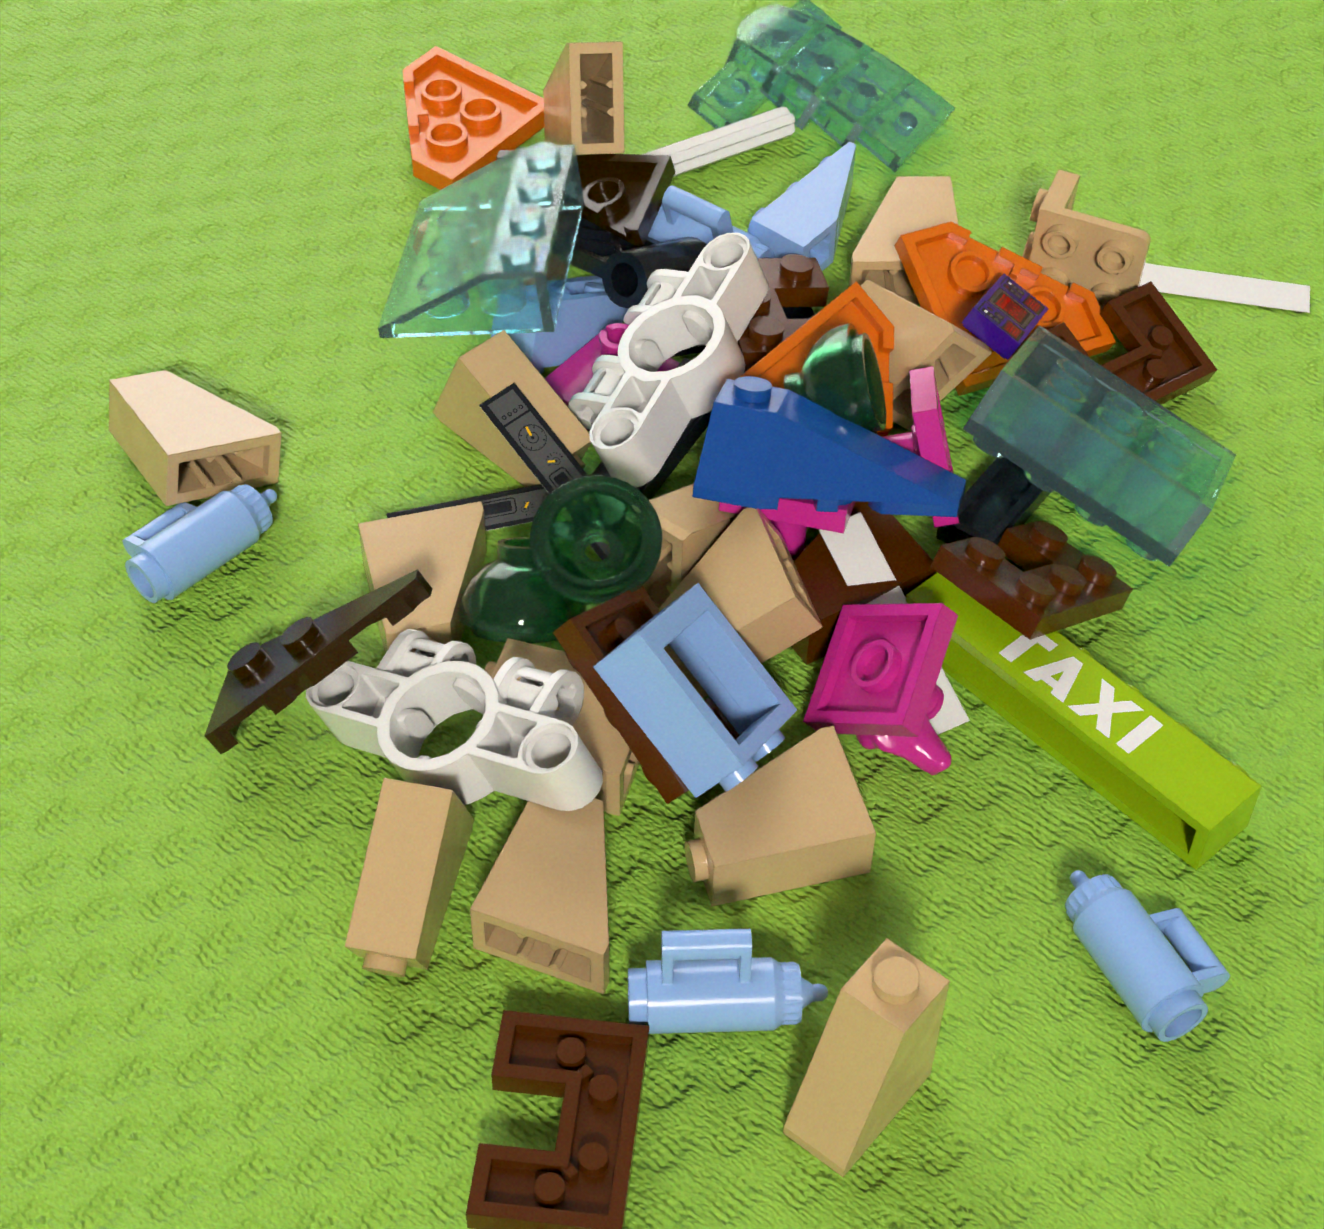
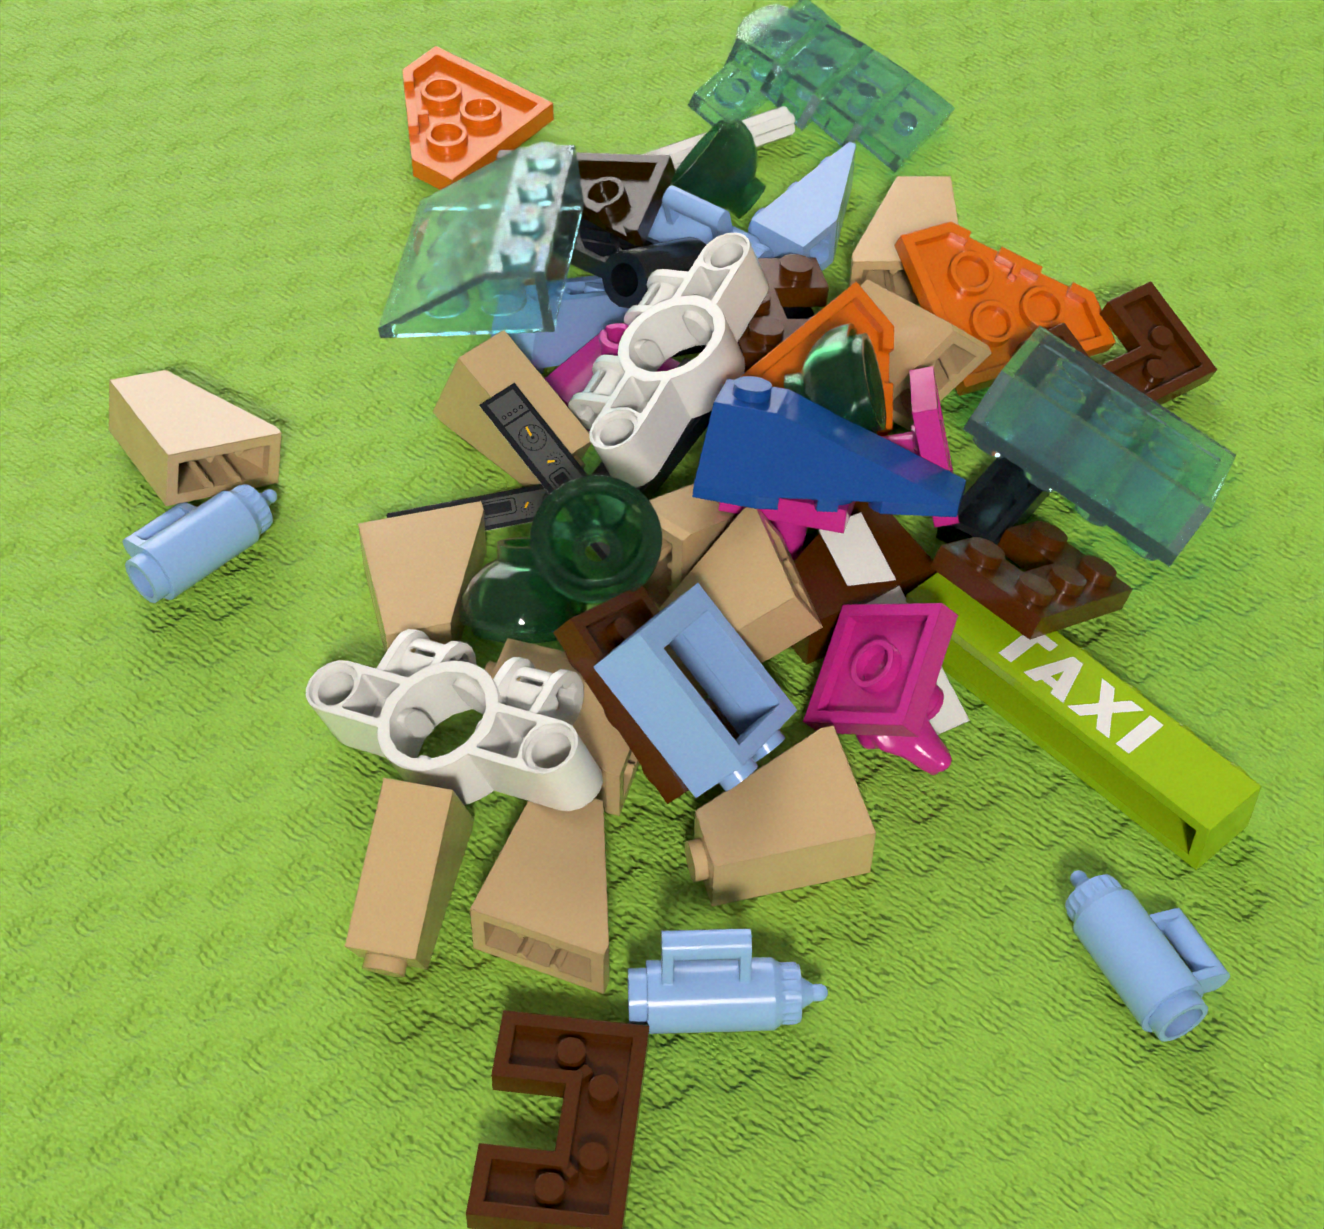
(304, 656): dark brown wing -> none
(586, 98): tan slope -> none
(723, 168): none -> clear green piece
(869, 1056): tan slope -> none
(1004, 316): tile -> none
(1083, 247): tan bracket -> none
(1228, 288): white sticker -> none

